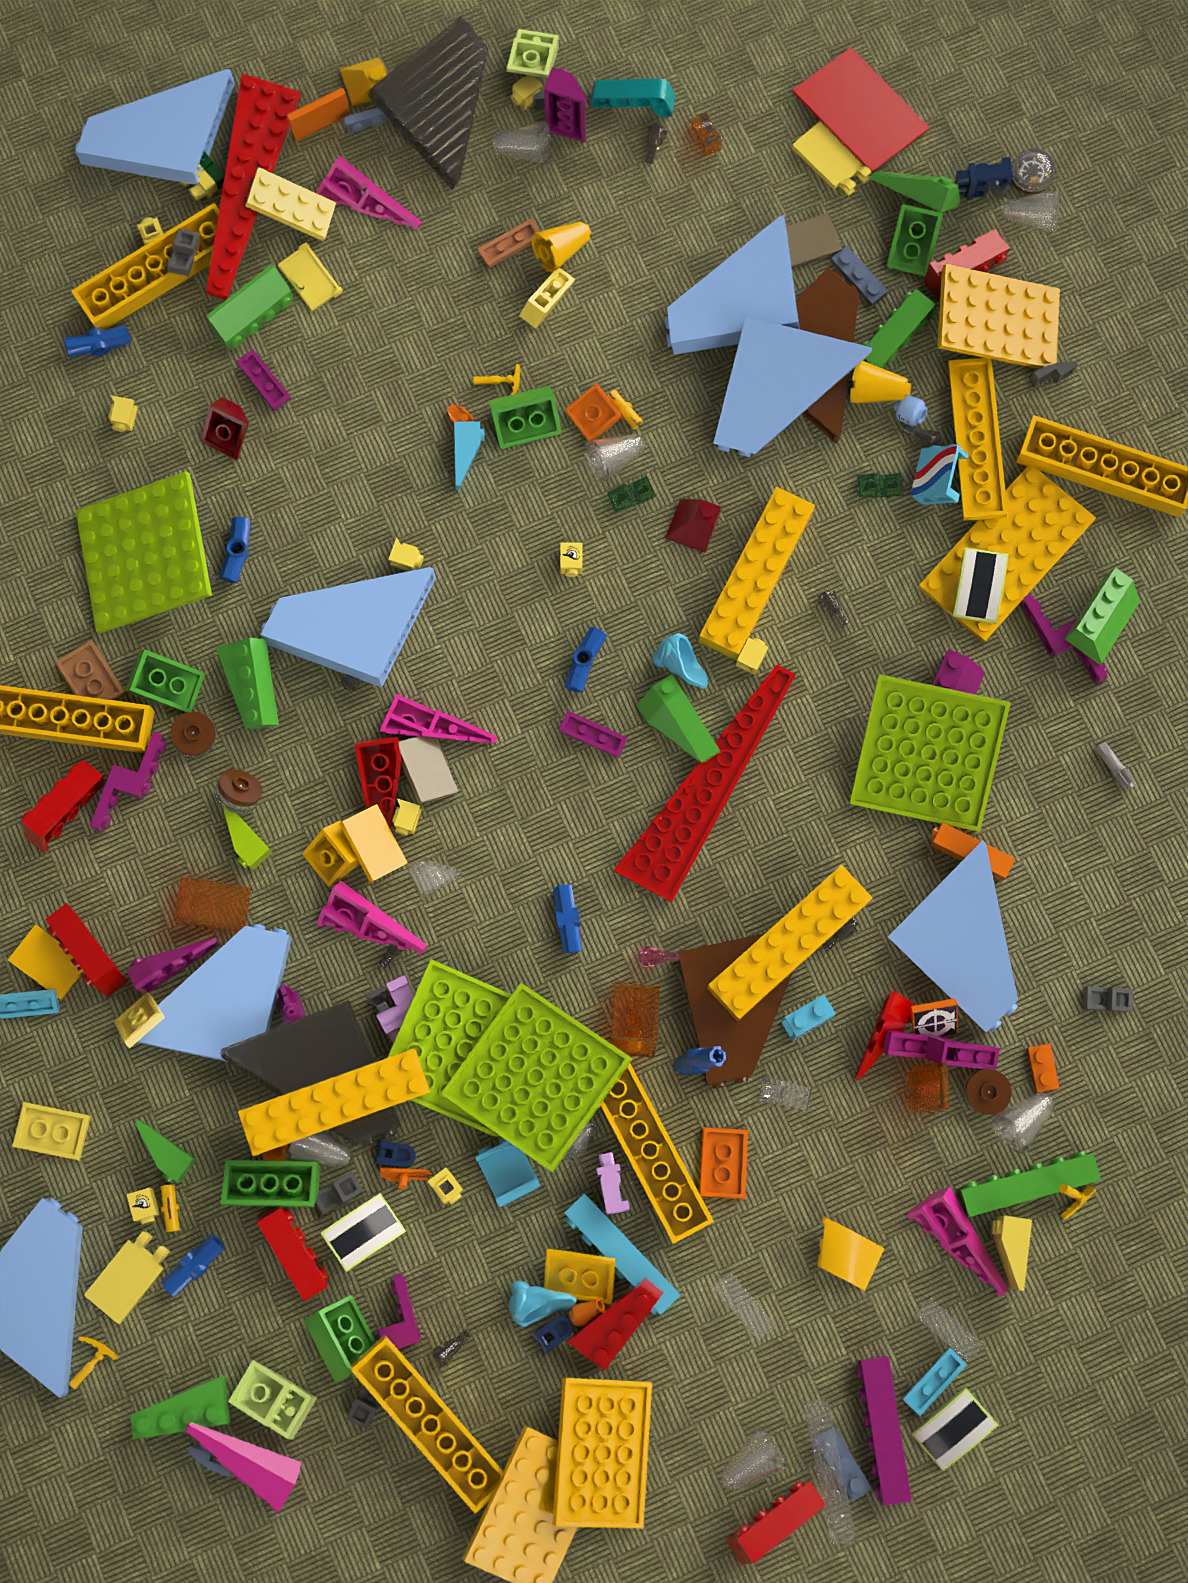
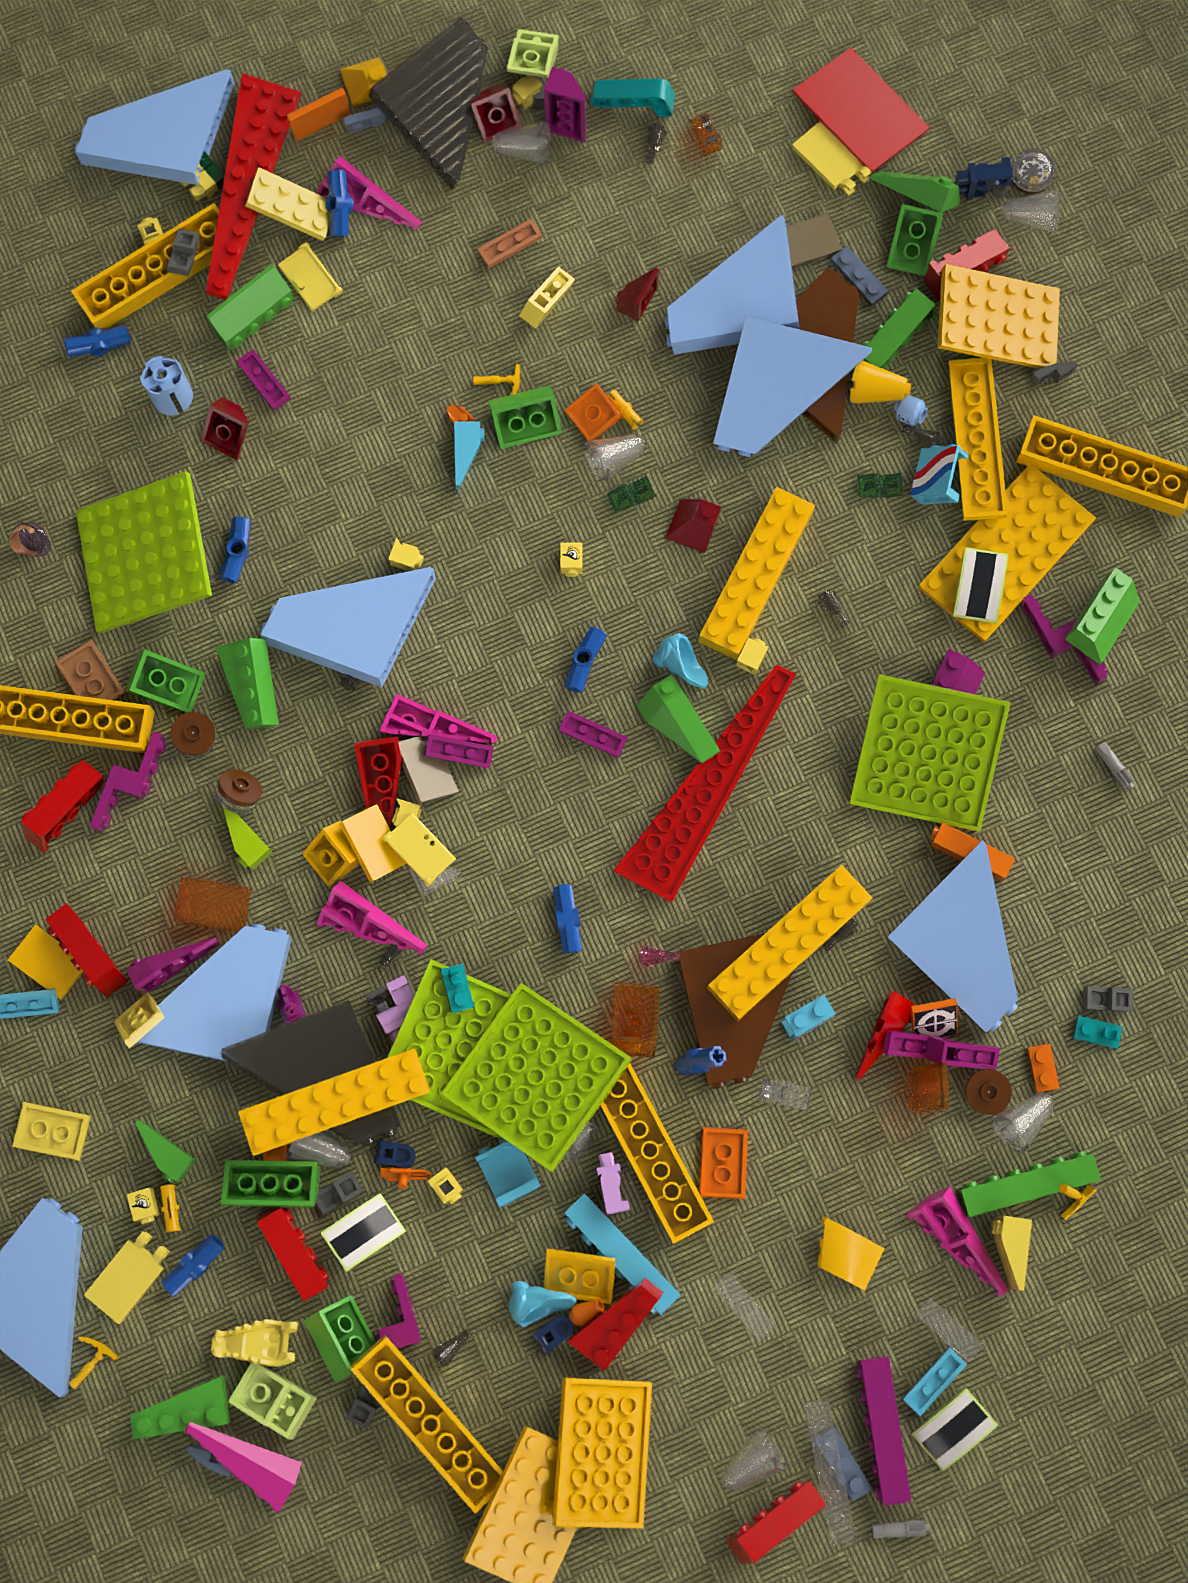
(29, 539): none -> piece
(122, 414): light yellow window -> none
(174, 382): none -> light blue cylinder
(259, 1343): none -> light yellow animal
(339, 203): none -> blue piece
(423, 854): none -> light yellow door
(457, 988): none -> teal plate
(458, 751): none -> magenta plate
(495, 111): none -> dark red slope
(559, 244): yellow cone -> none
(637, 295): none -> dark red slope
(900, 1529): none -> light grey piece
(1097, 1032): none -> teal plate

